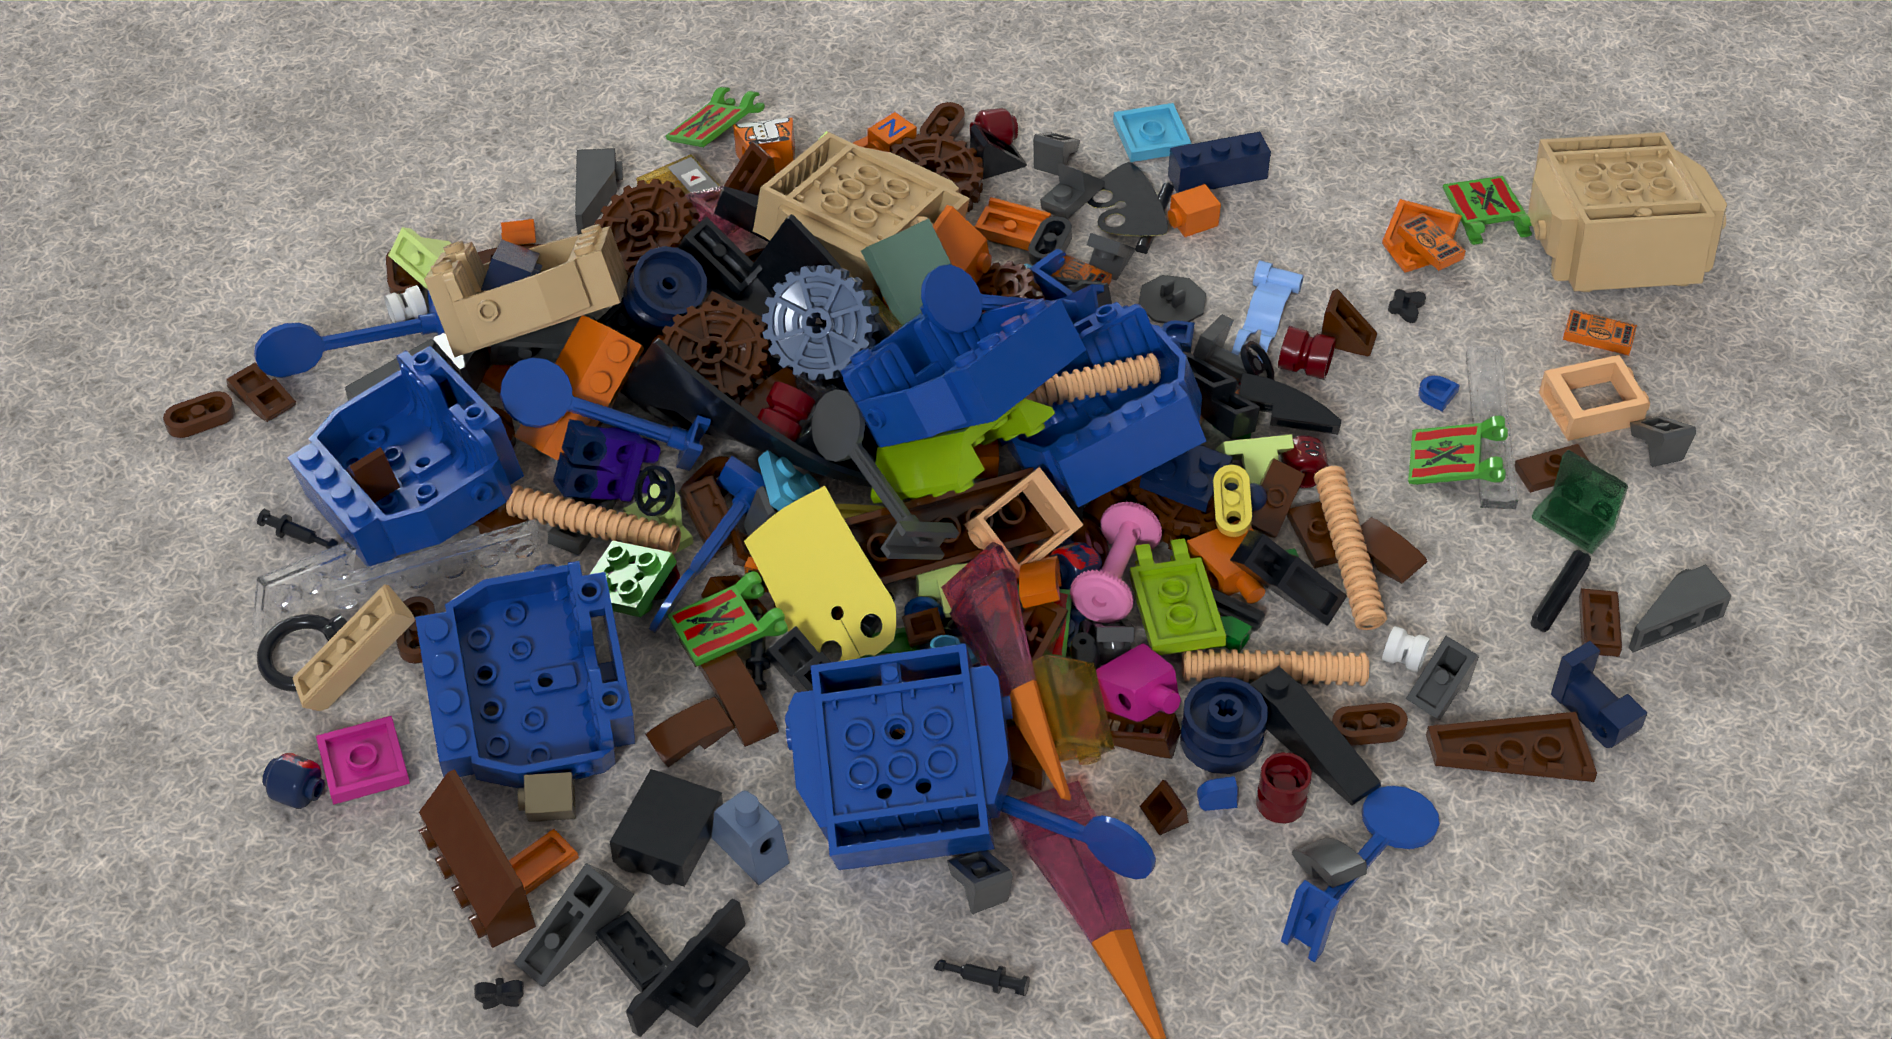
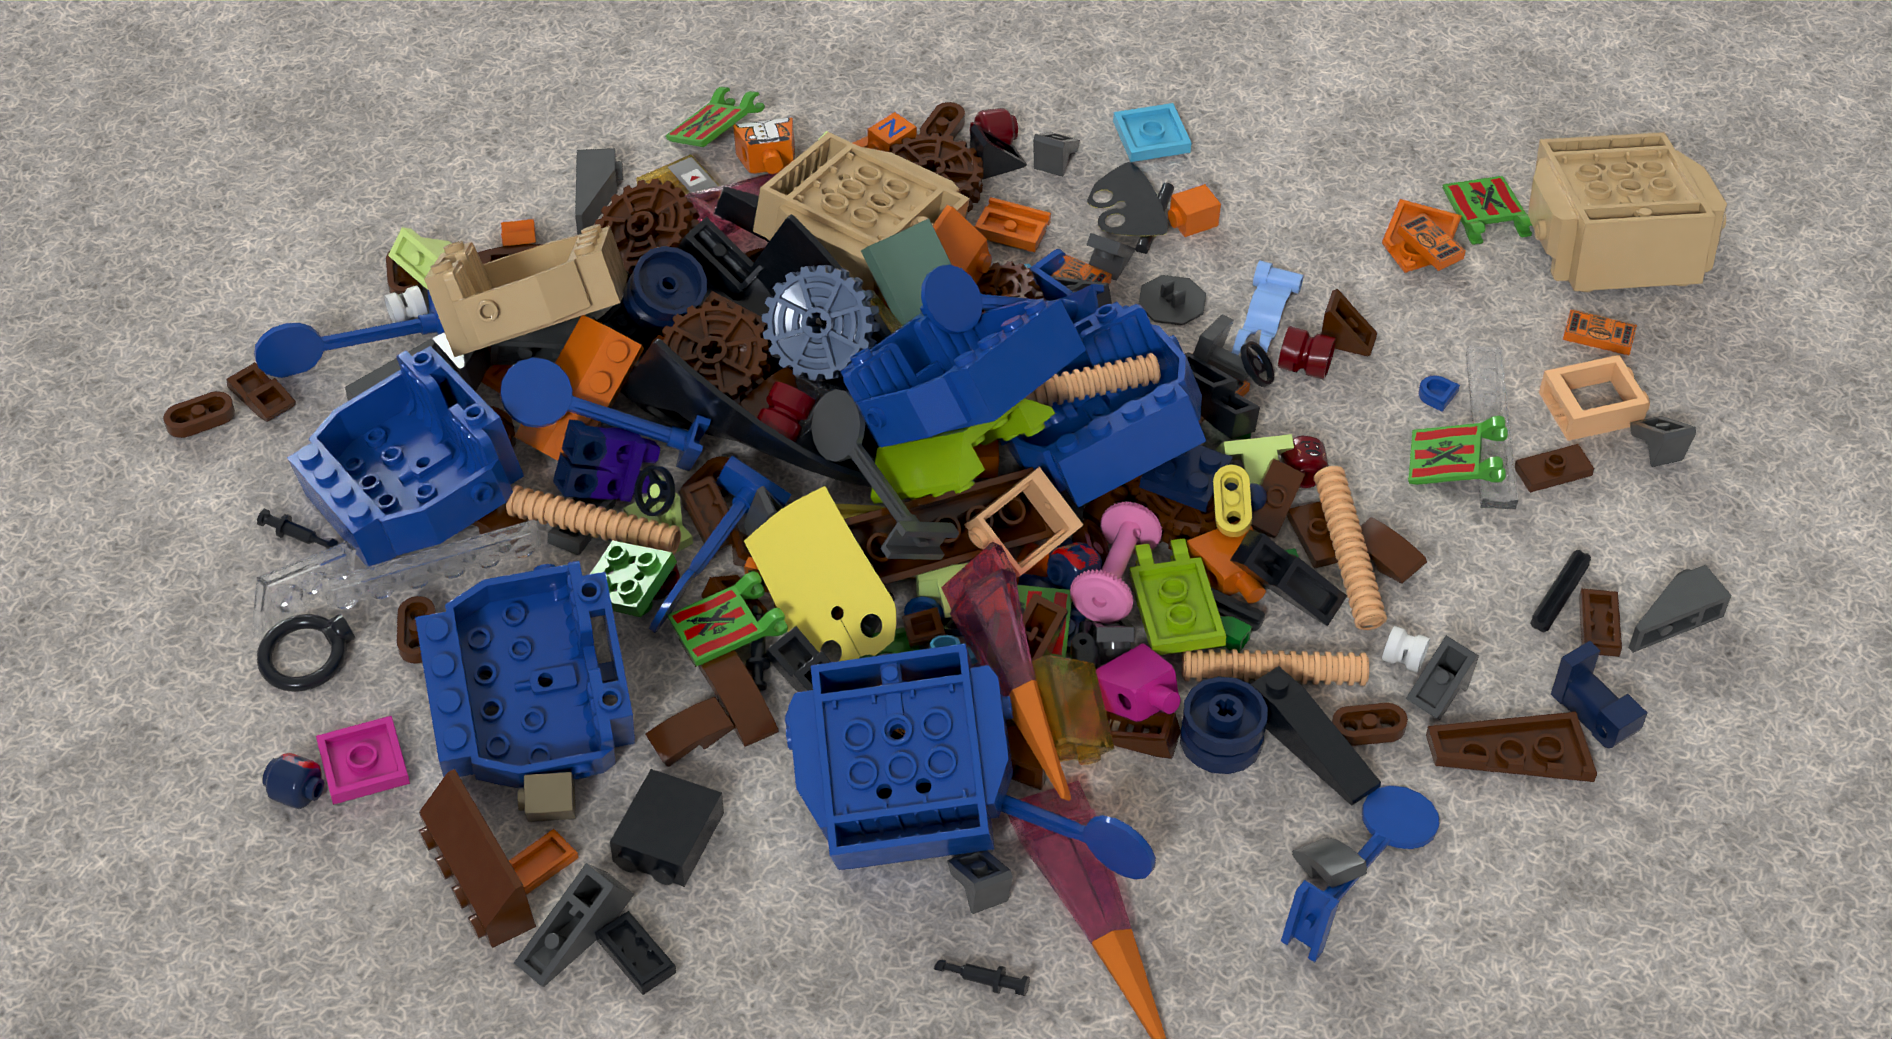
(352, 649): tan slope -> none
(374, 475): reddish brown slope -> none
(499, 993): black piece -> none
(510, 265): dark blue brick -> none
(696, 977): black bracket -> none
(745, 828): sand blue torso -> none
(752, 170): reddish brown slope -> none
(783, 481): medium azure plate -> none
(1039, 582): orange slope -> none
(1051, 235): black plate -> none
(1071, 193): dark grey slope -> none
(1164, 809): reddish brown slope -> none
(1182, 331): blue tile -> none
(1218, 794): blue tile -> none
(1219, 162): dark blue brick -> none
(1283, 787): dark red wheel -> none
(1288, 405): black slope -> none
(1406, 304): black piece -> none
(1582, 503): clear green bracket -> none

